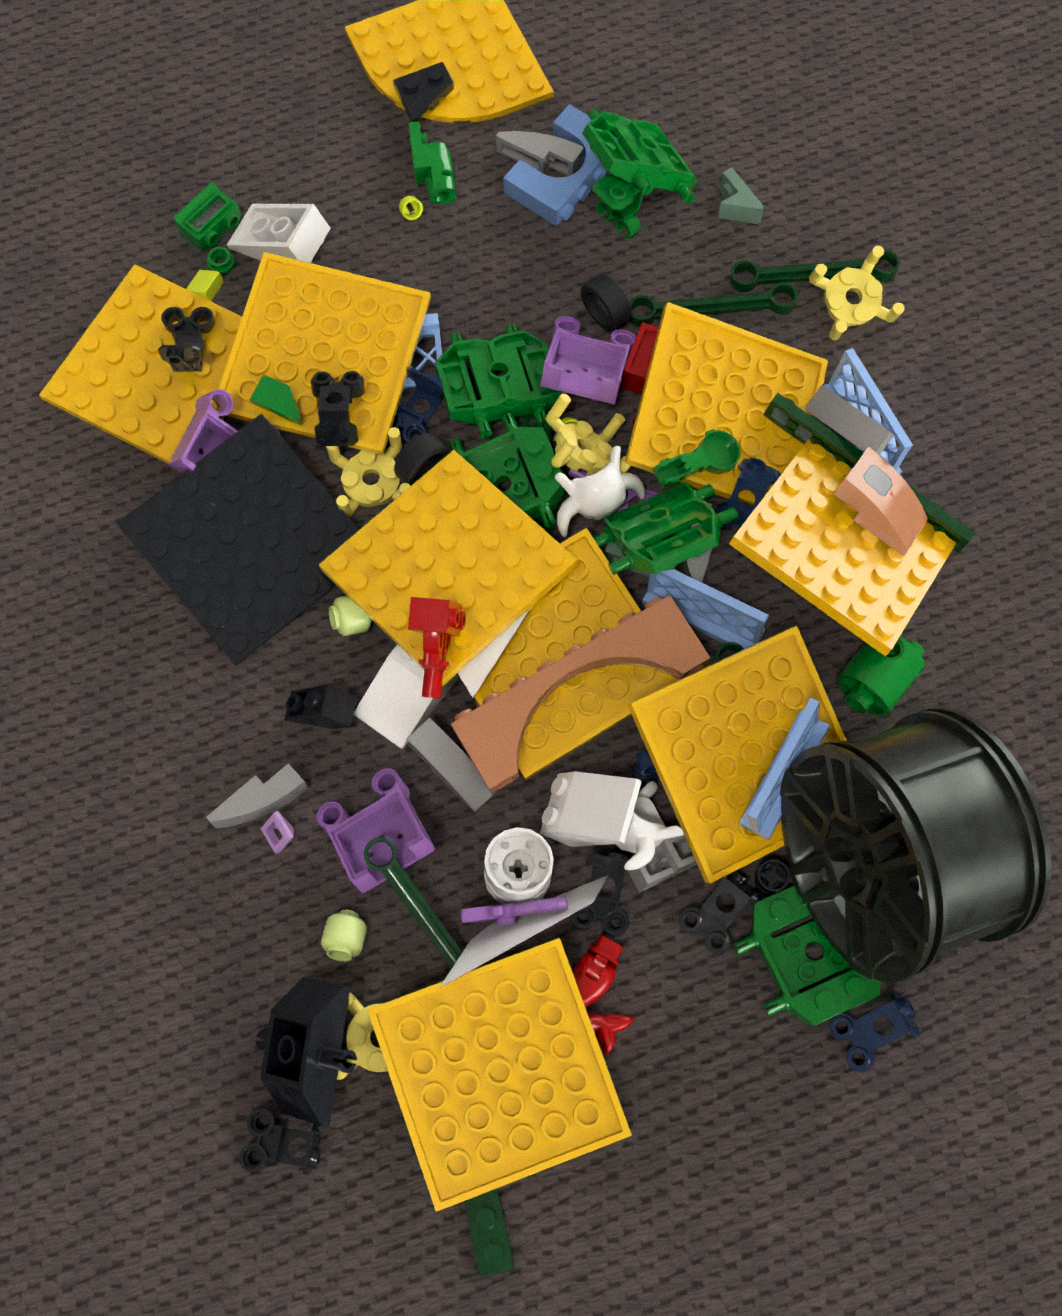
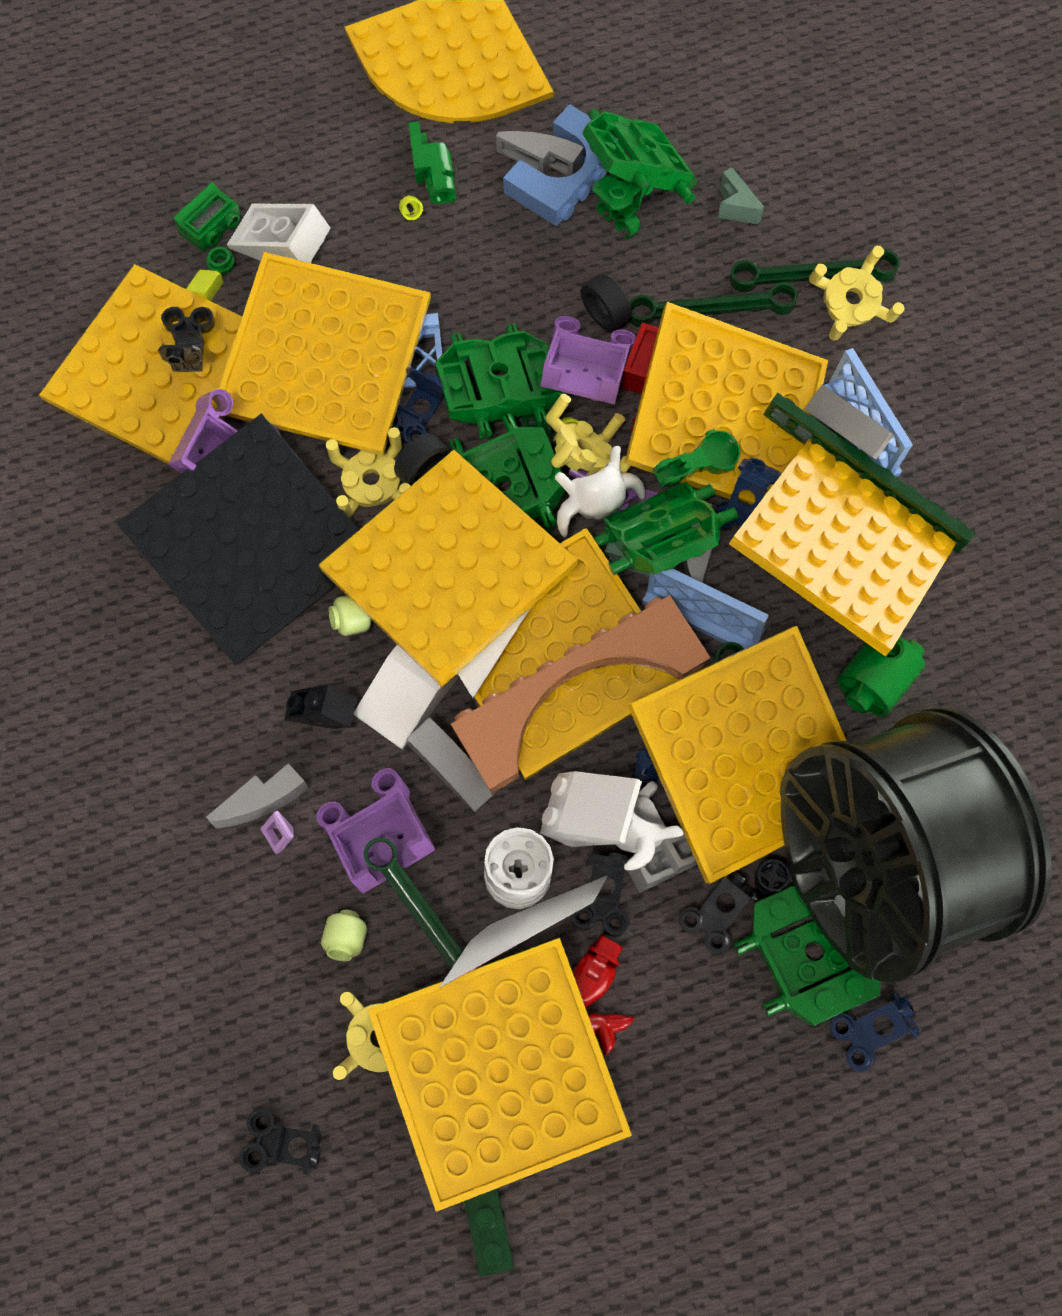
(276, 398): green tile -> none
(306, 1050): black slope -> none
(333, 407): black piece -> none
(423, 89): black wing -> none
(438, 622): red brick -> none
(506, 913): medium lavender piece -> none
(765, 808): light blue fence -> none
(883, 501): nougat slope -> none

